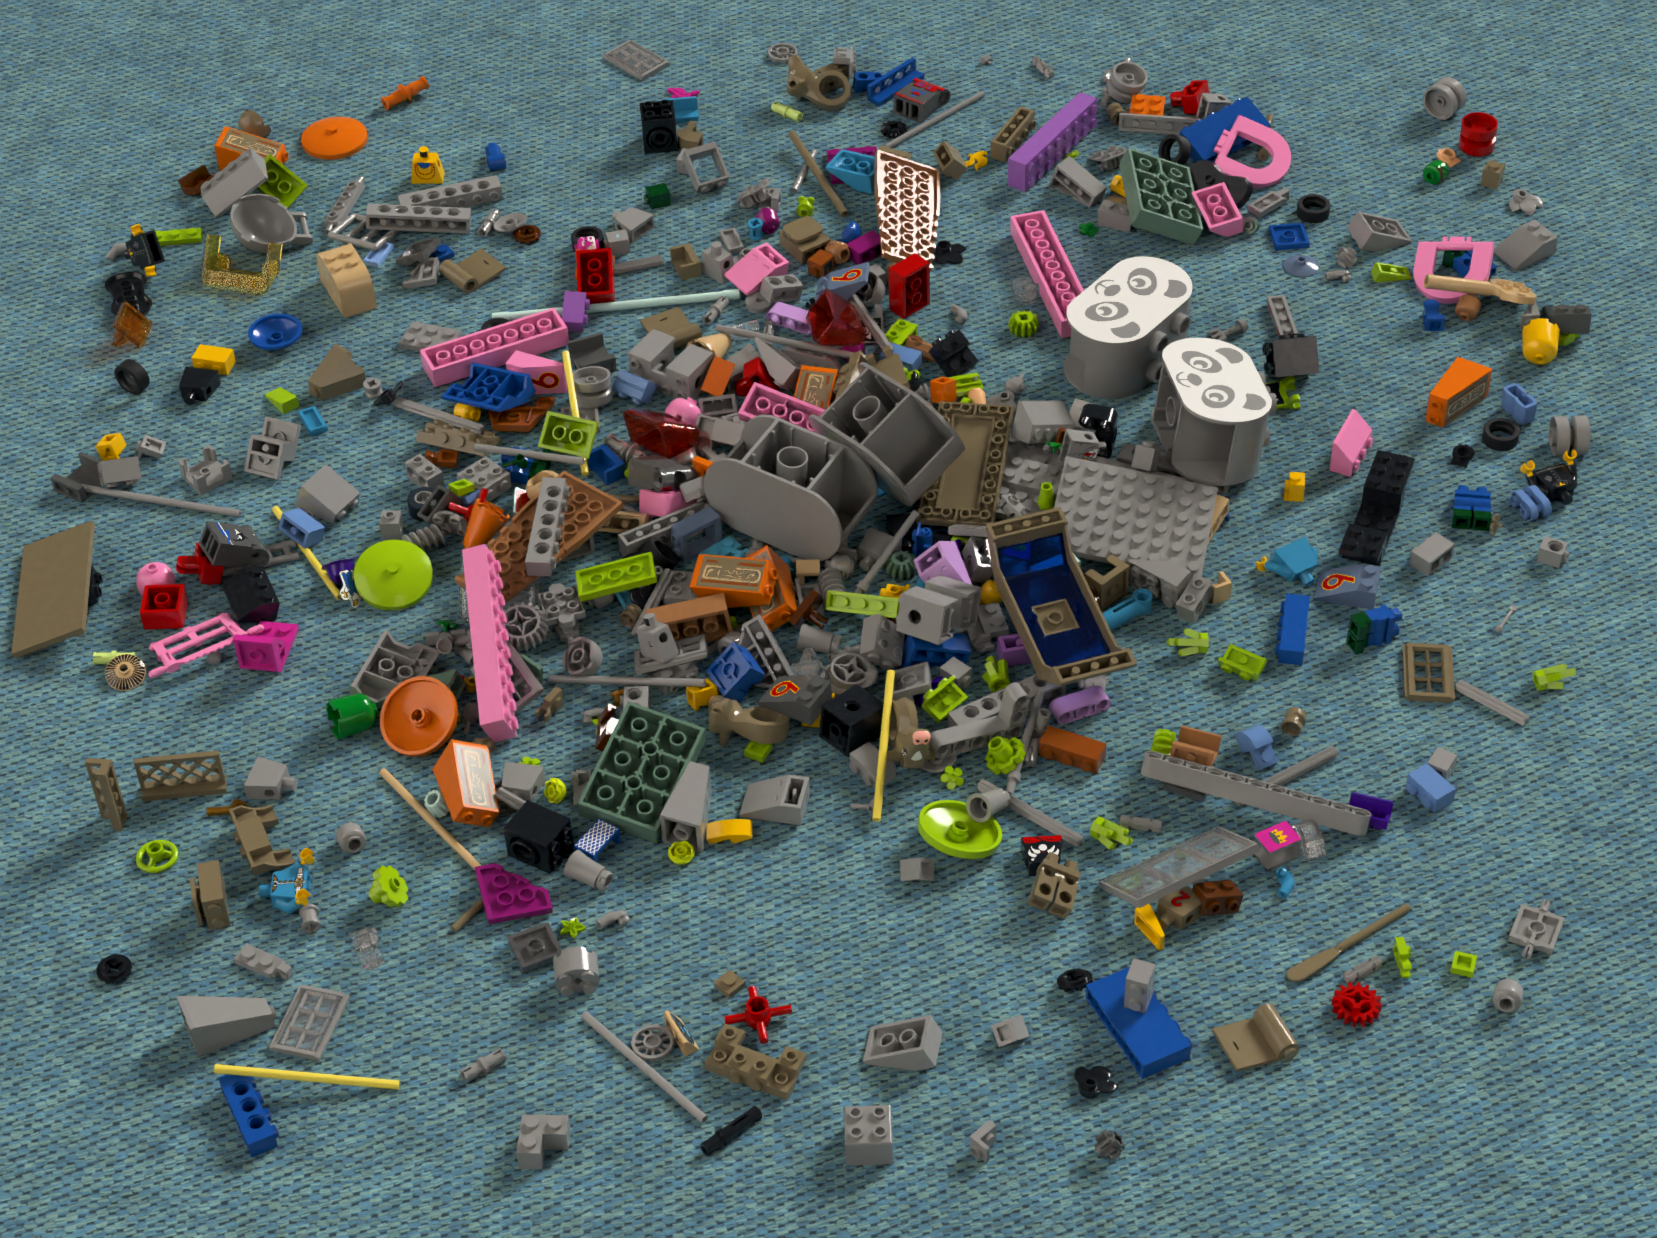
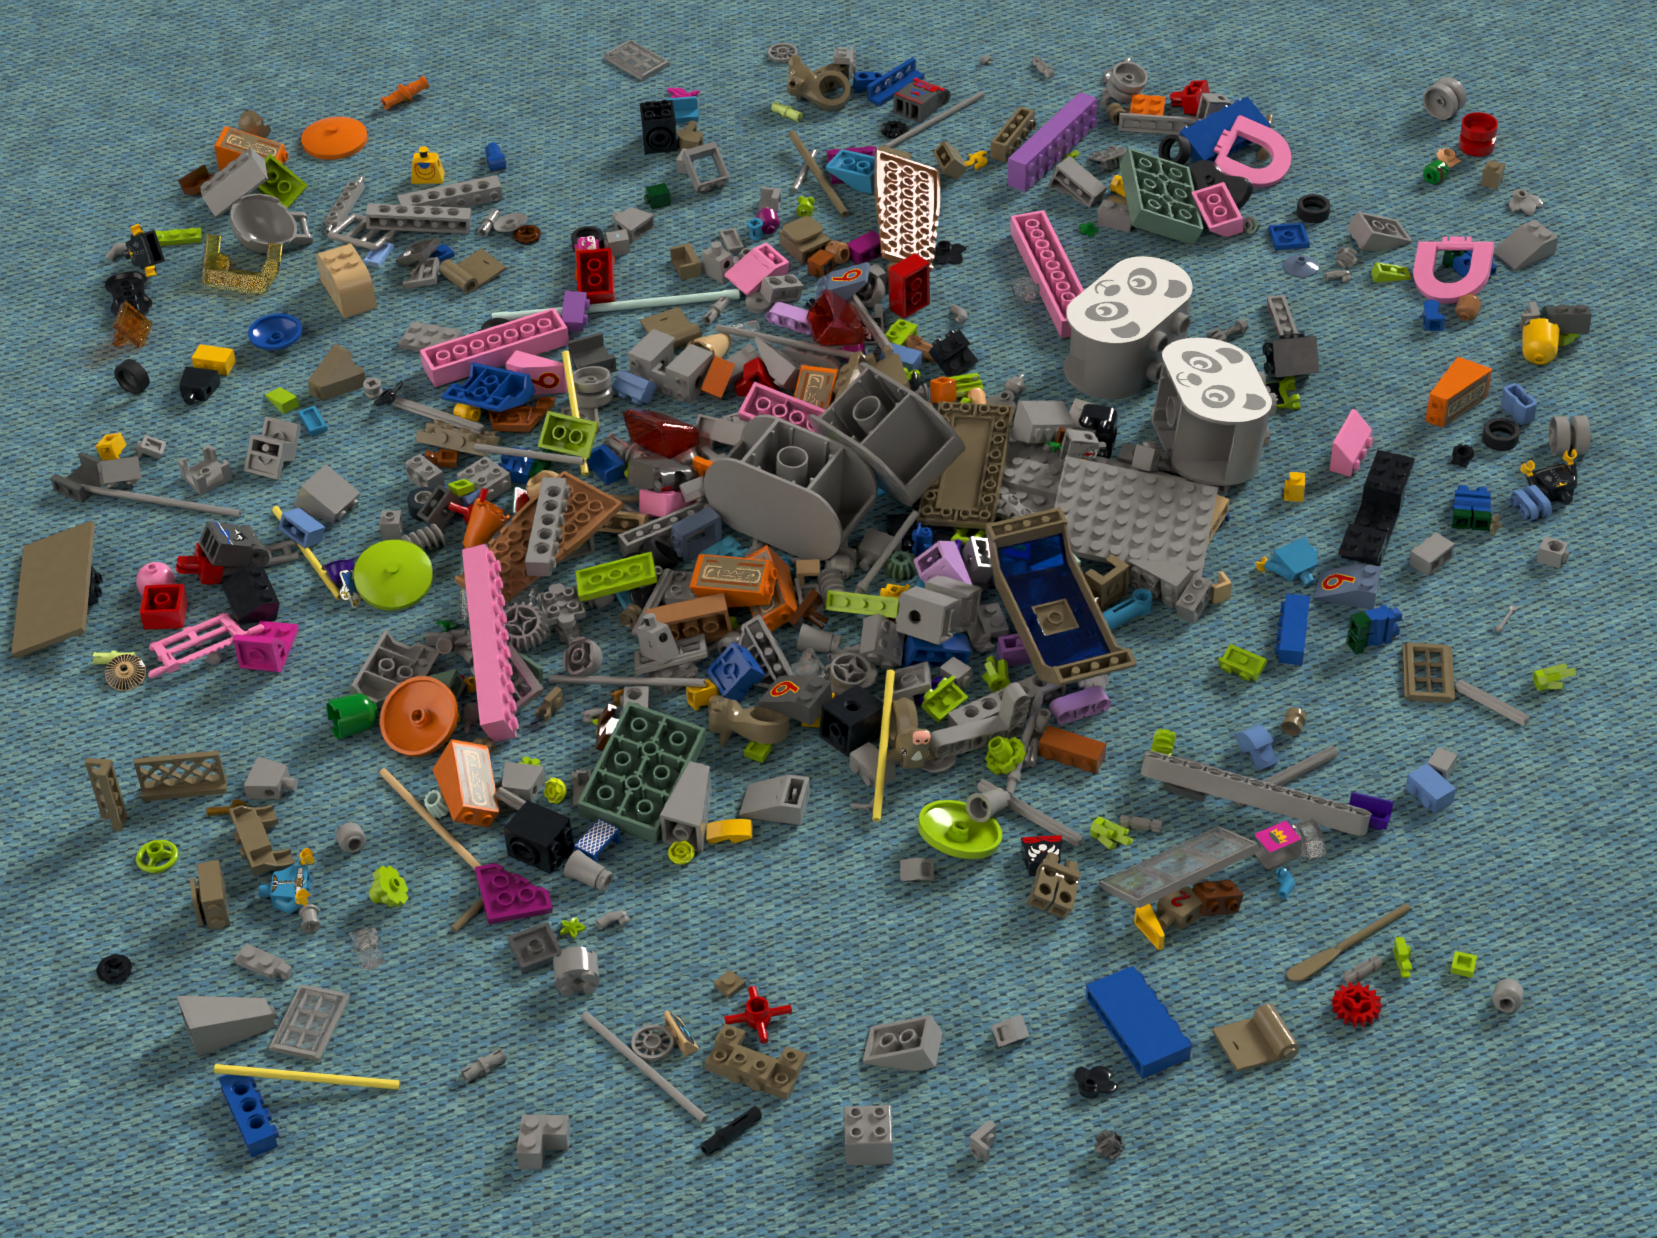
(450, 523): light grey dish -> none
(519, 460): dark green hand -> none
(638, 264): light grey axle -> none
(683, 410): bright pink cylinder -> none
(718, 405): light grey brick -> none
(754, 194): light grey hinge -> none
(769, 328): light grey axle -> none
(851, 232): blue hair -> none
(952, 777): lime plant -> none
(967, 530): light grey tile -> none
(989, 593): yellow head -> none
(1023, 323): lime gear -> none
(1046, 497): lime cone -> none
(1074, 980): black gear -> none
(1139, 985): light grey brick -> none
(1196, 746): medium nougat panel -> none
(1198, 643): lime rock -> none
(1269, 202): light grey hinge -> none
(1505, 289): tan piece -> none
(1536, 929): light grey plate -> none

